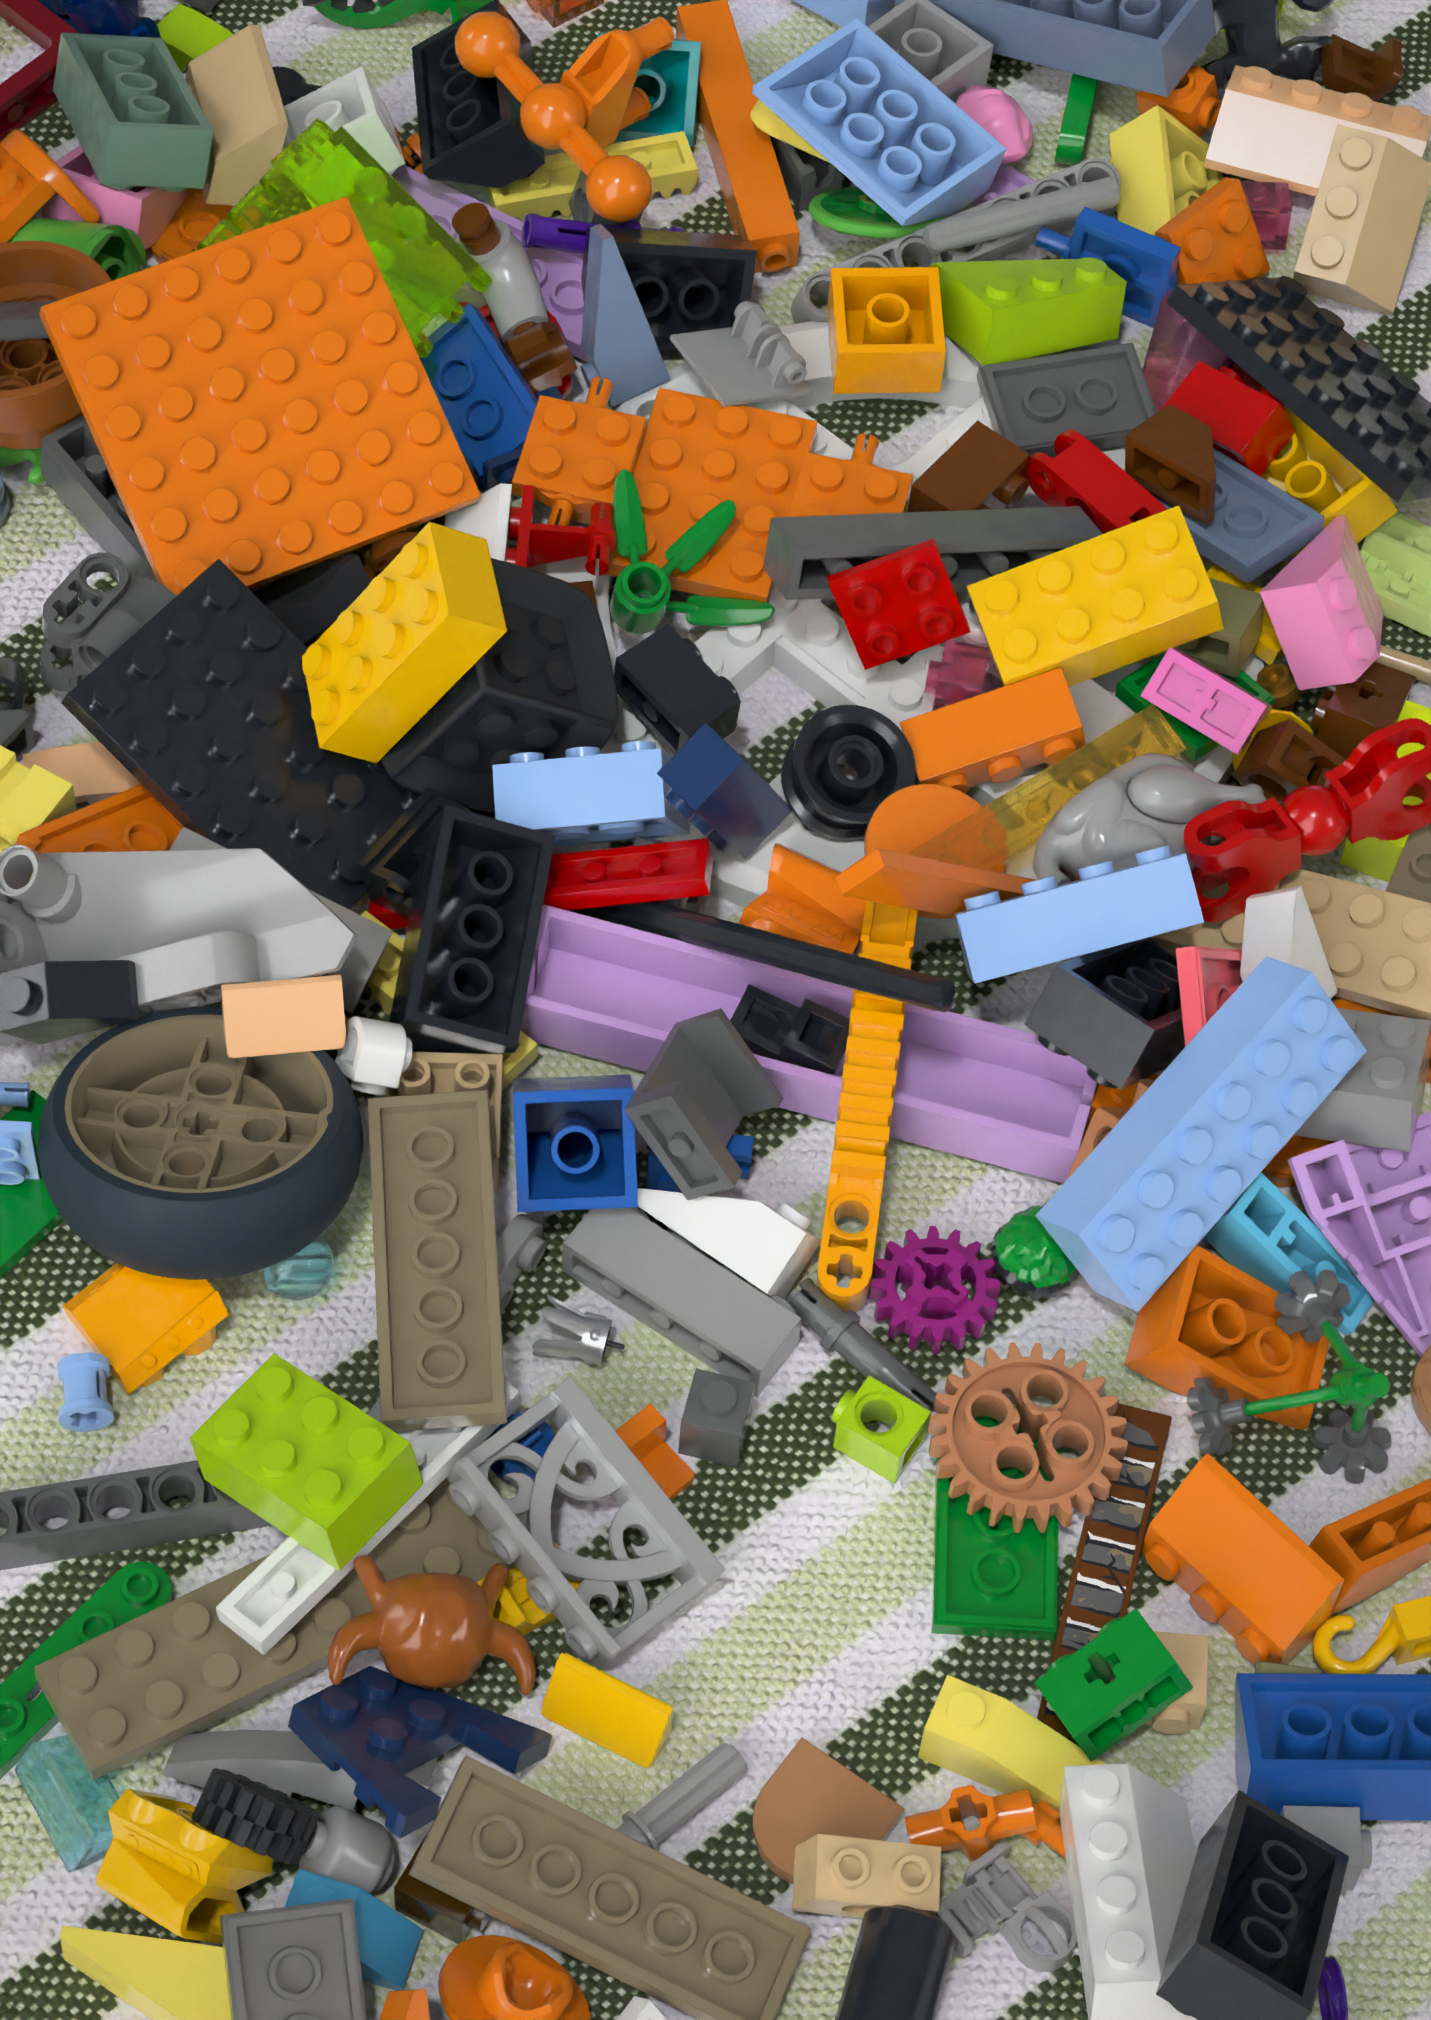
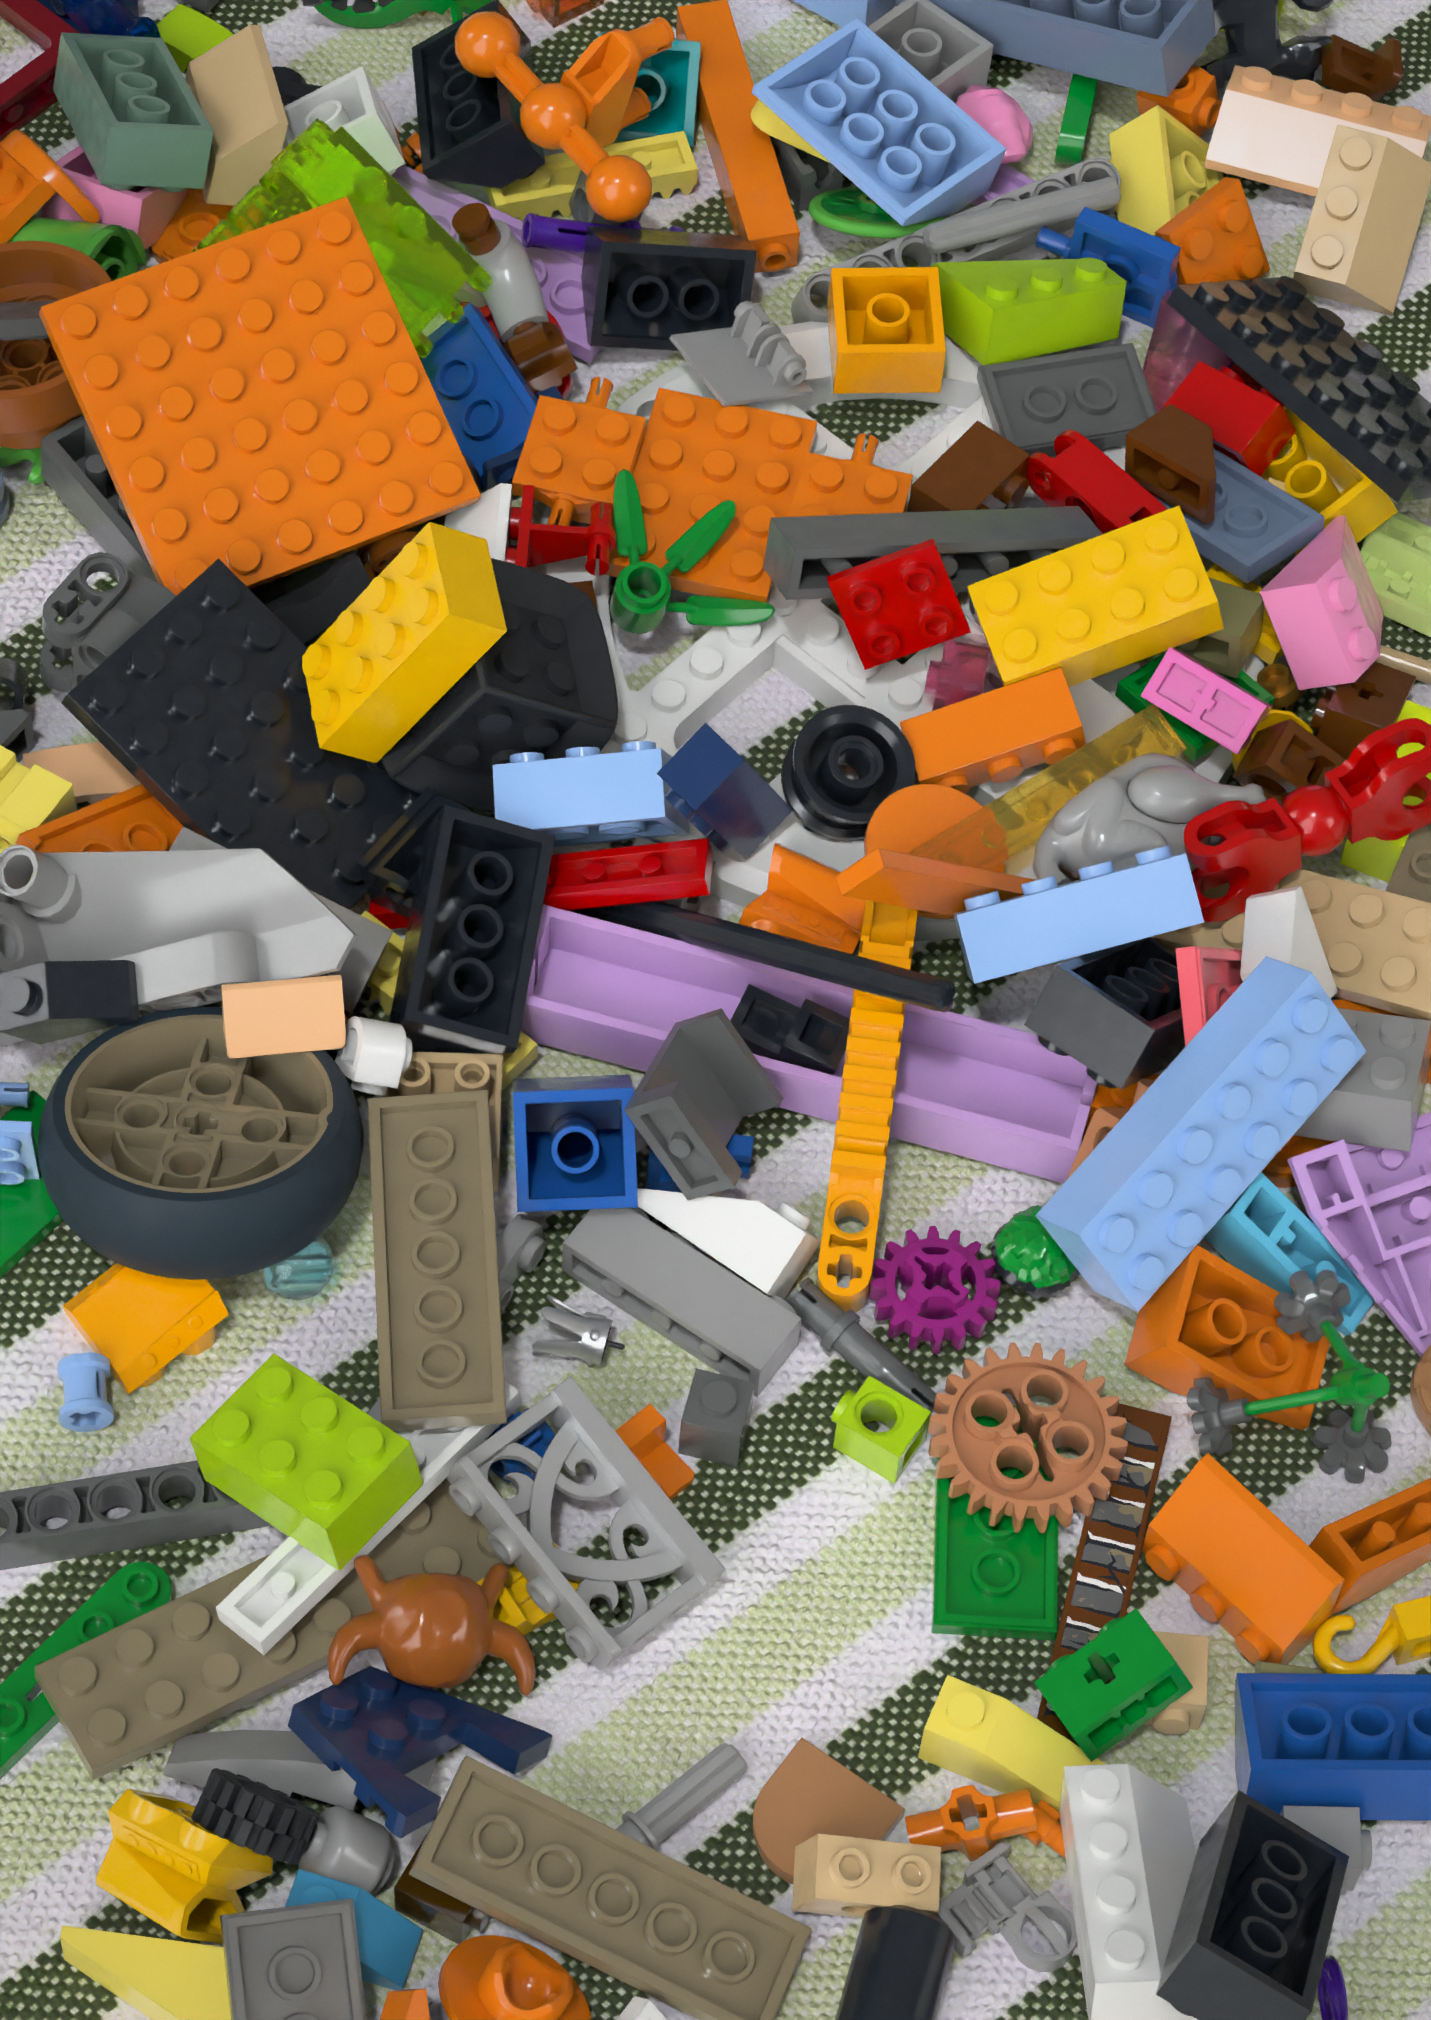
(68, 1801): clear light blue slope -> none
(607, 1711): yellow slope -> none
(615, 327): sand blue slope -> none
(675, 689): black brick -> none
(1270, 210): clear pink plate -> none

